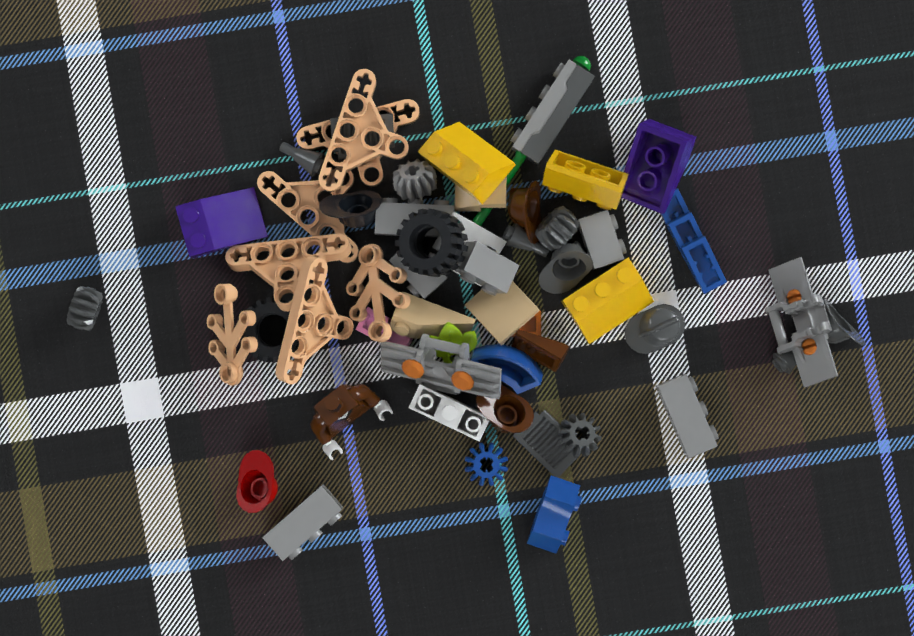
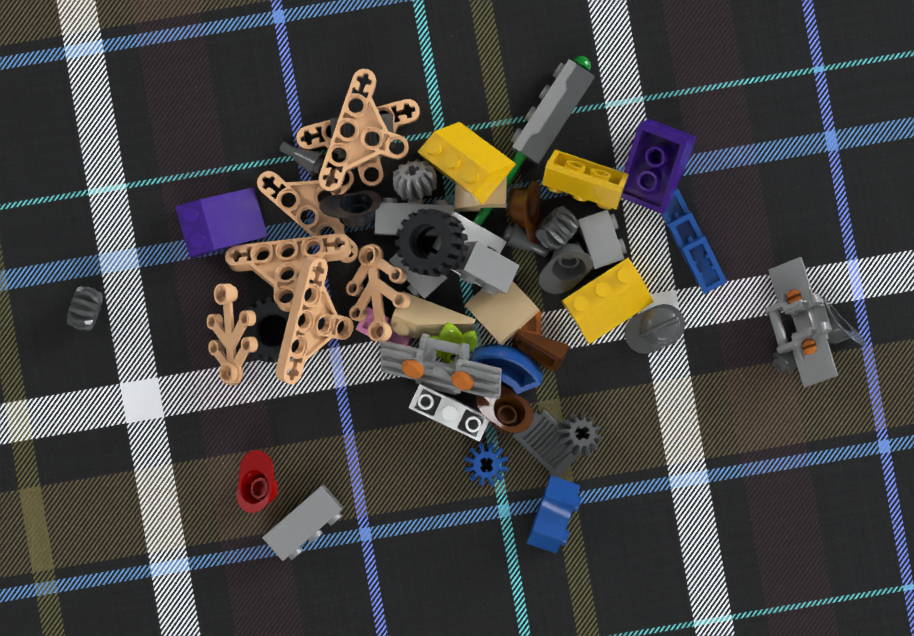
(340, 410): reddish brown torso -> none
(687, 415): light grey brick -> none

